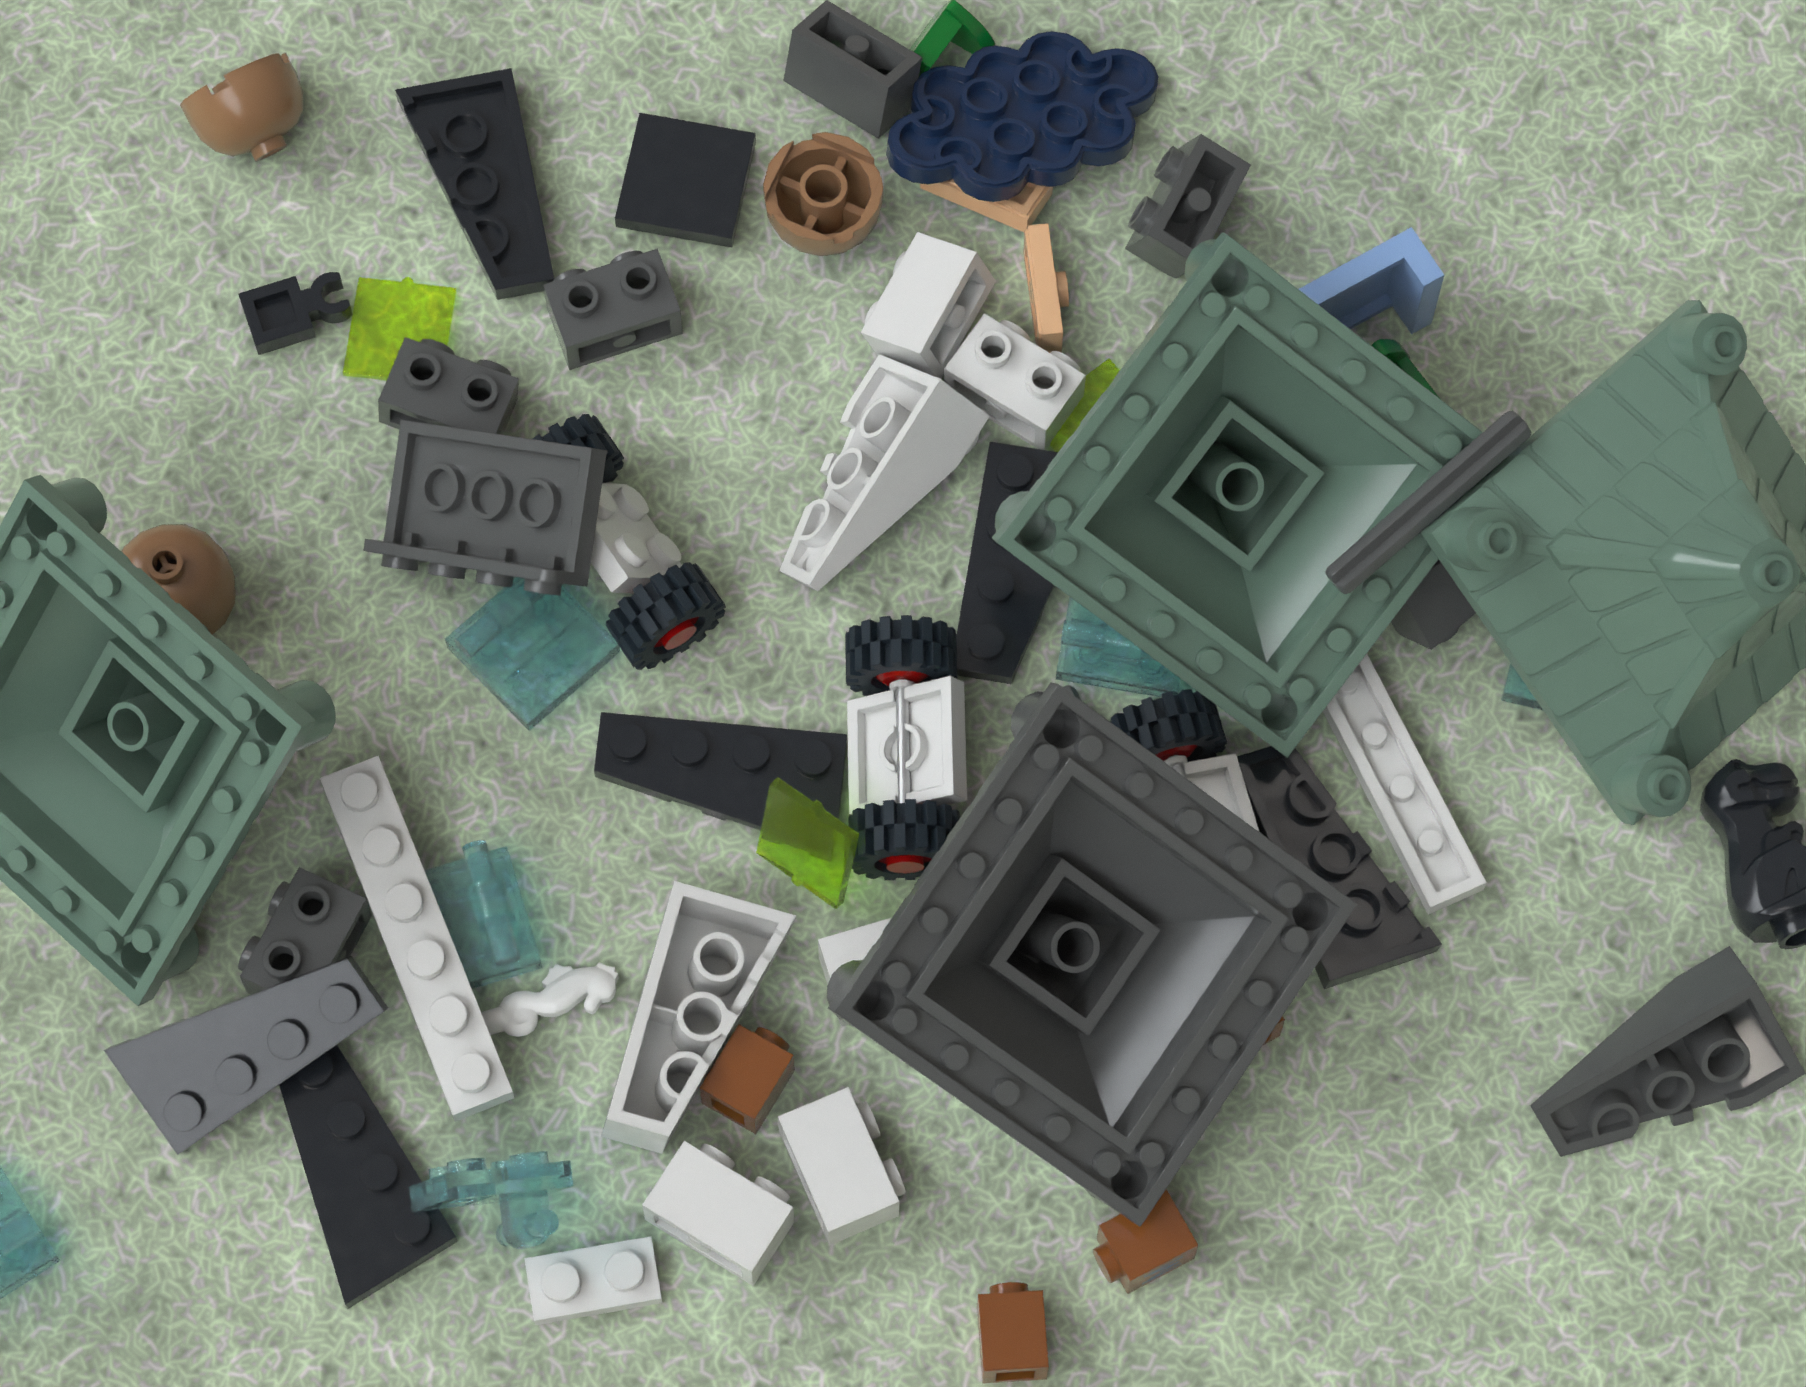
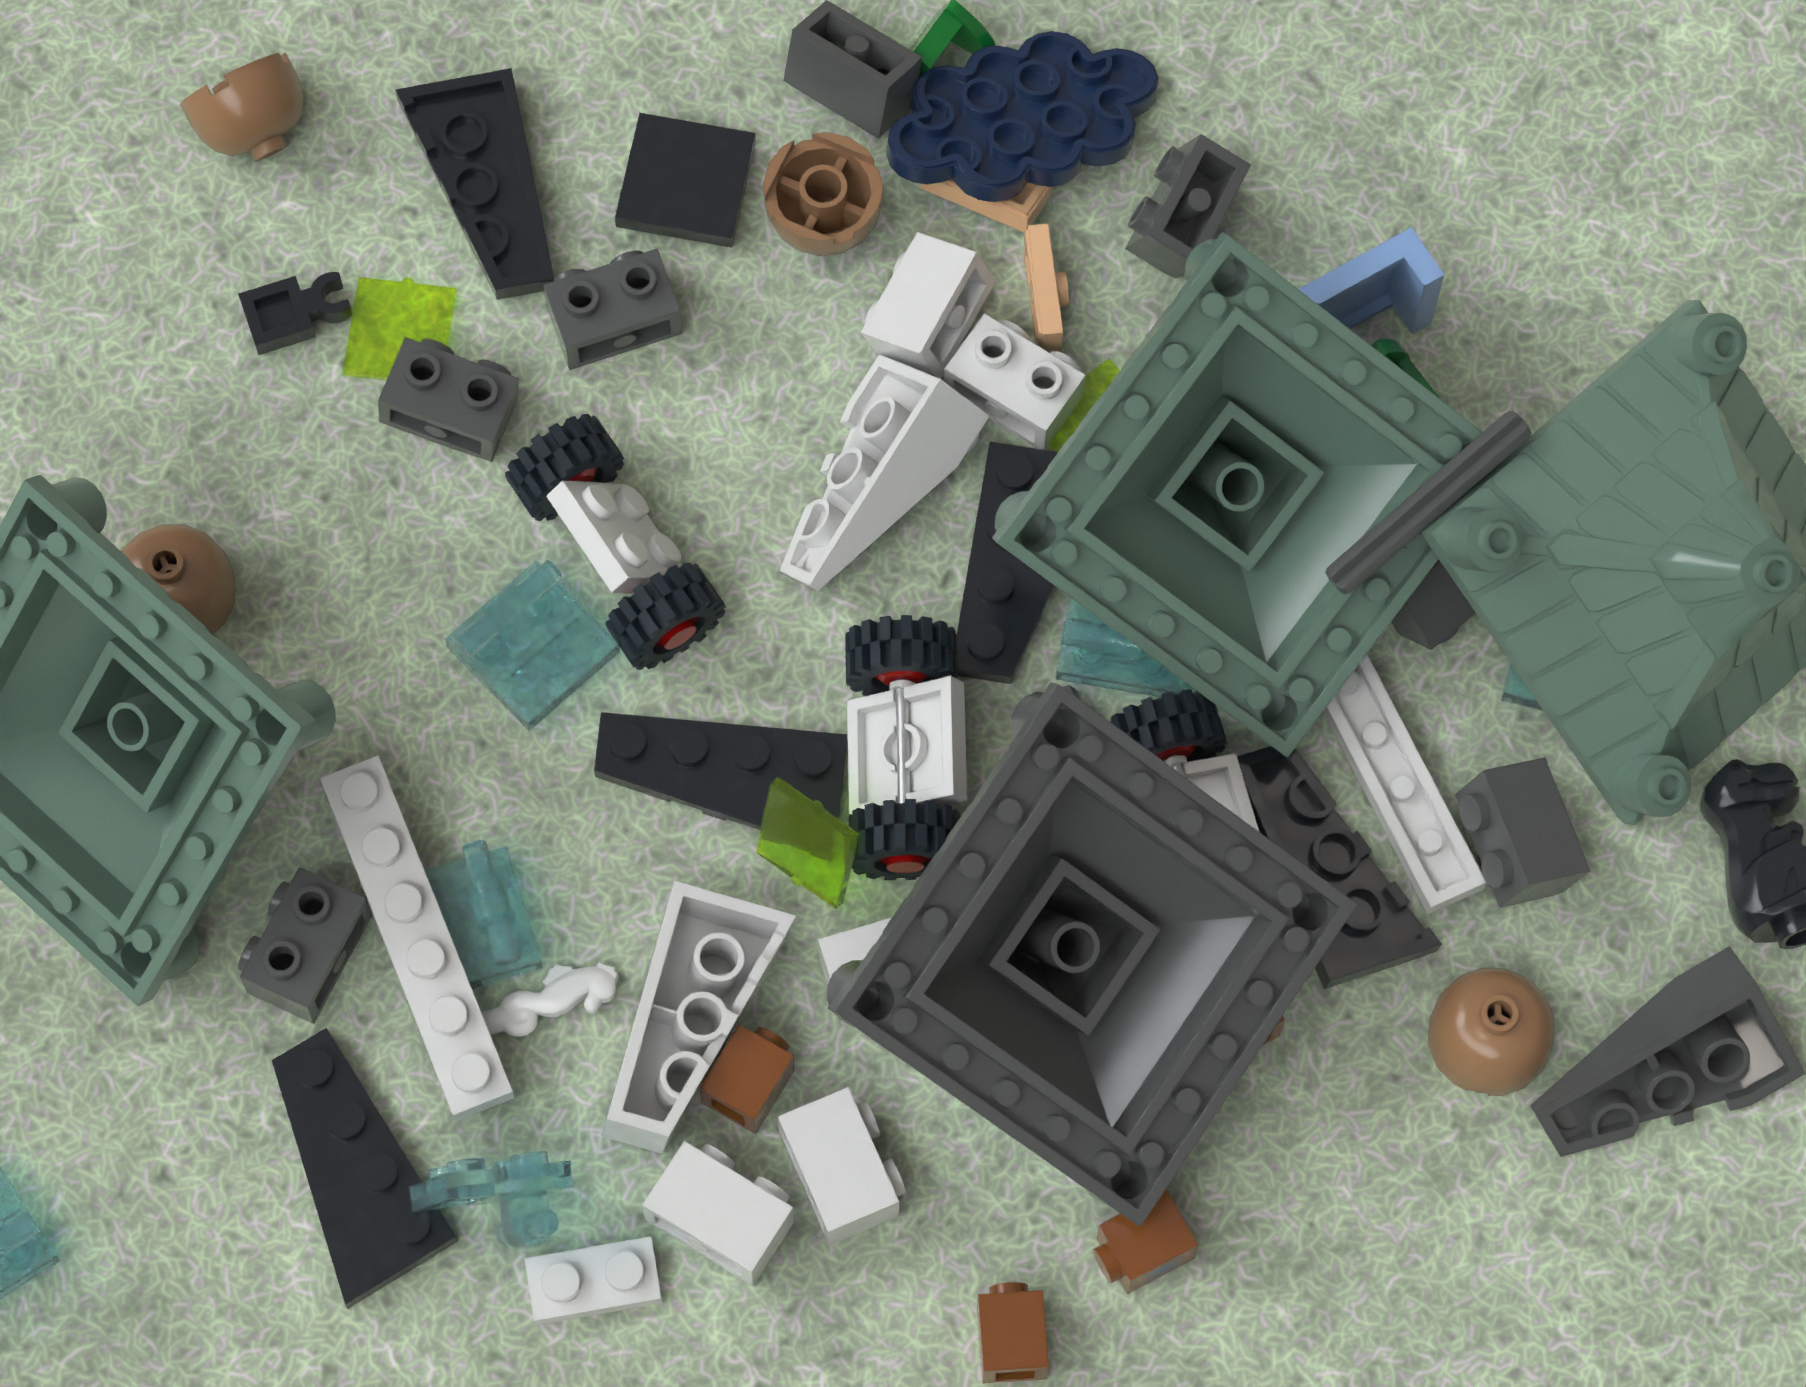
(226, 1058): wing -> none
(492, 507): dark grey bracket -> none
(1487, 1055): none -> medium nougat cylinder
(1521, 832): none -> dark grey brick

